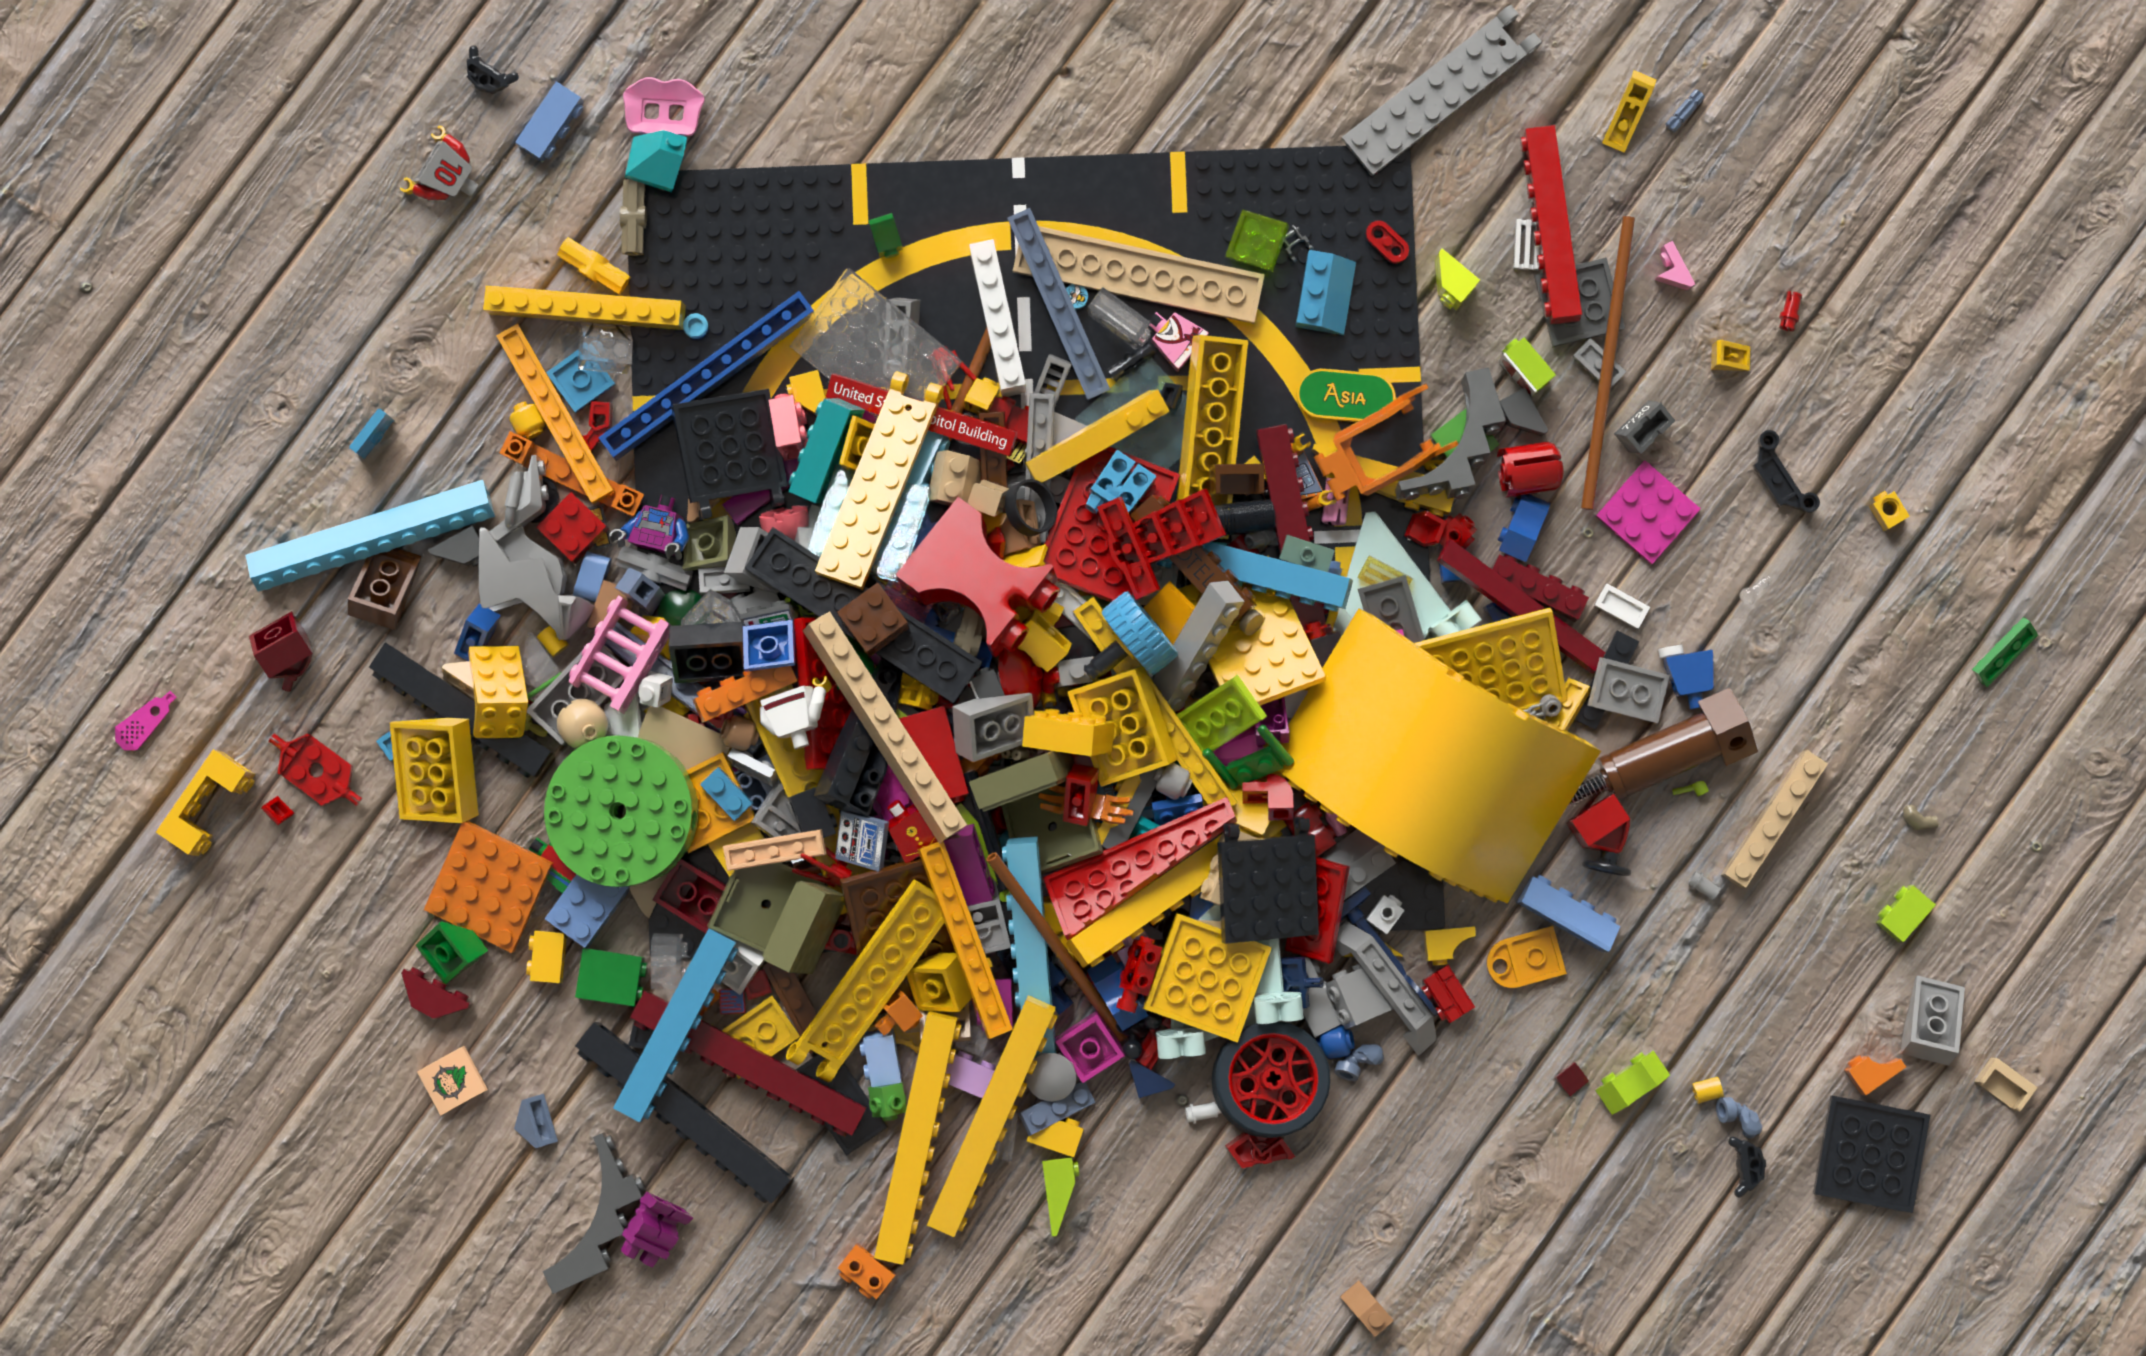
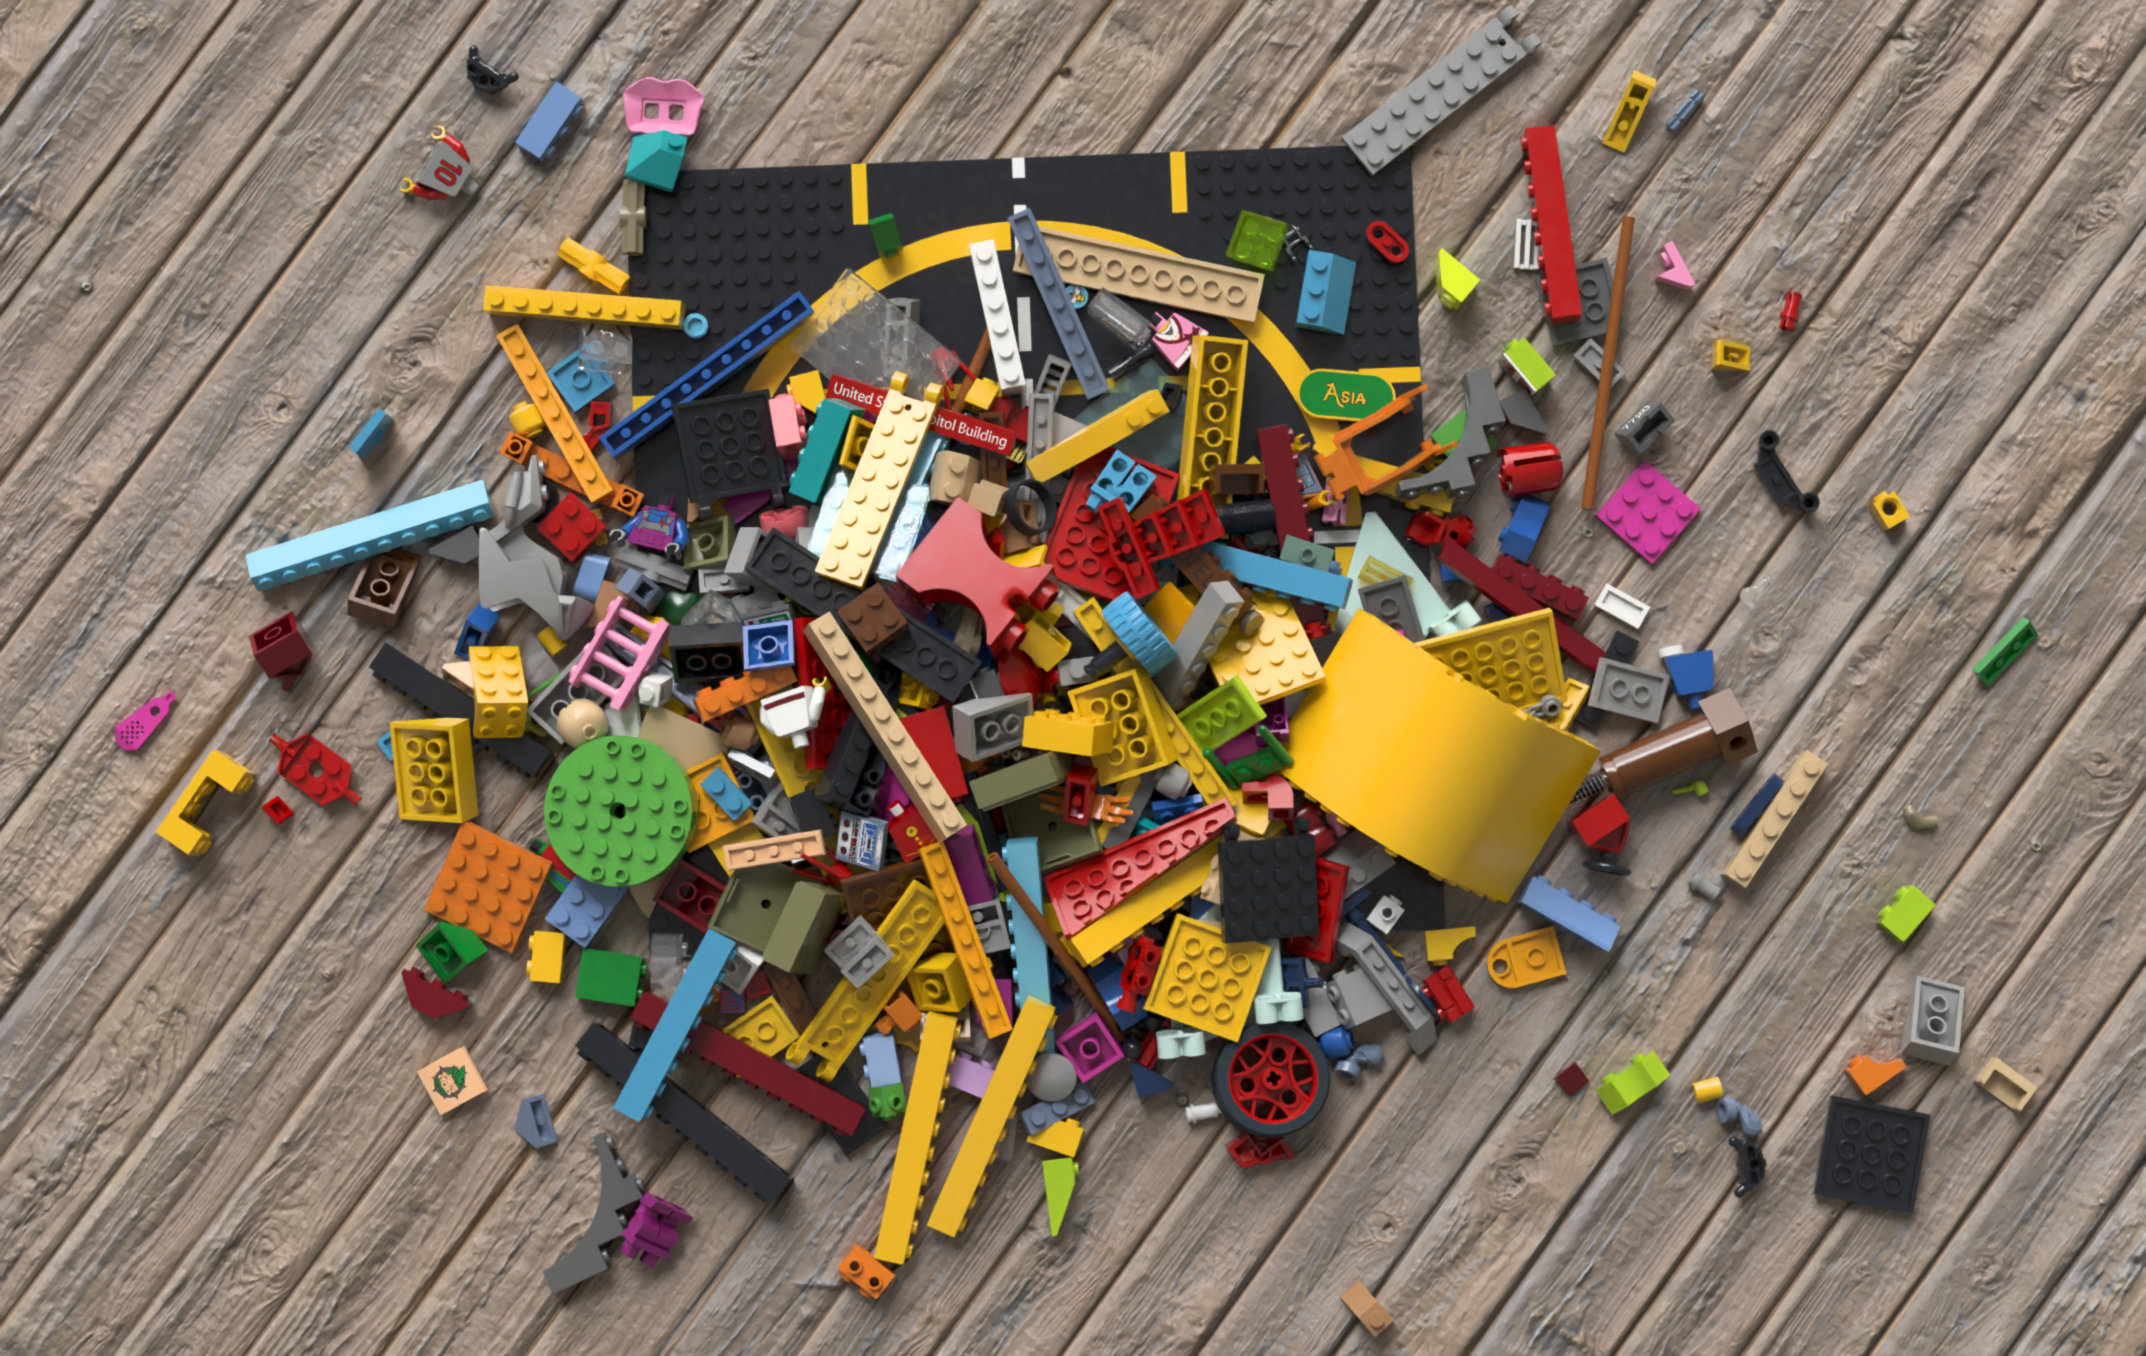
(859, 951): none -> light grey slope
(1757, 804): none -> dark blue beam

